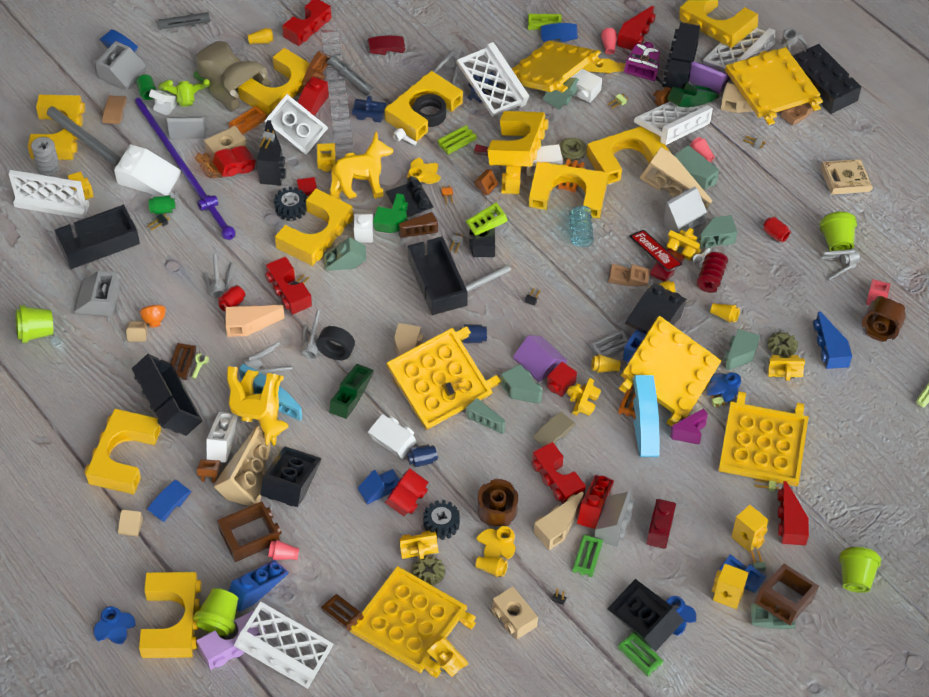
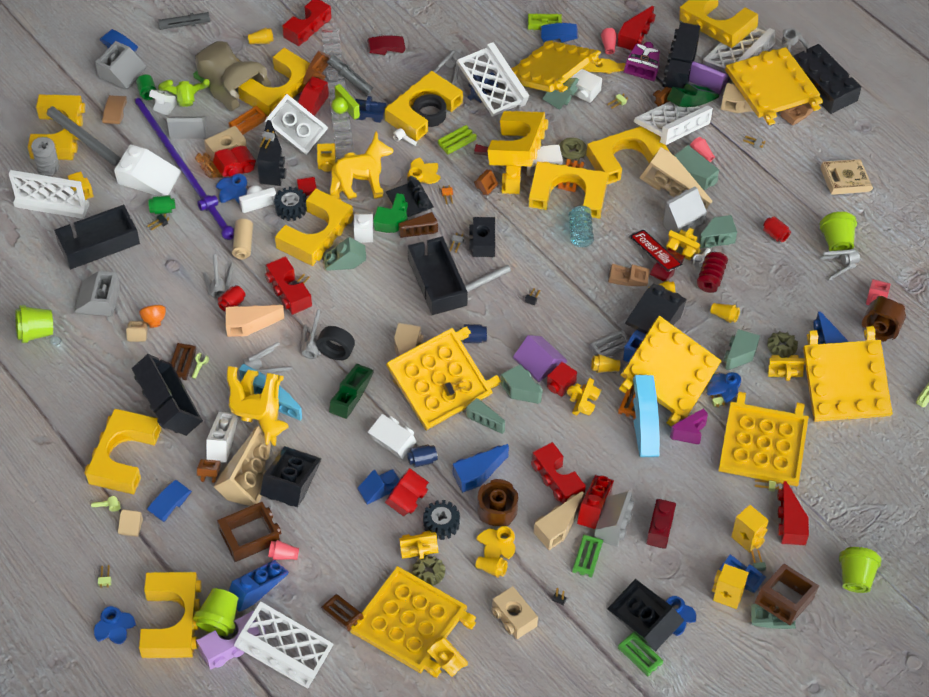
(104, 581): none -> yellowish green piece
(112, 502): none -> yellowish green hand
(231, 189): none -> blue plate
(242, 239): none -> tan brick
(256, 198): none -> white tile
(344, 102): none -> lime tile
(477, 469): none -> blue slope
(488, 212): lime slope -> none
(554, 429): dark tan slope -> none
(847, 378): none -> yellow plate

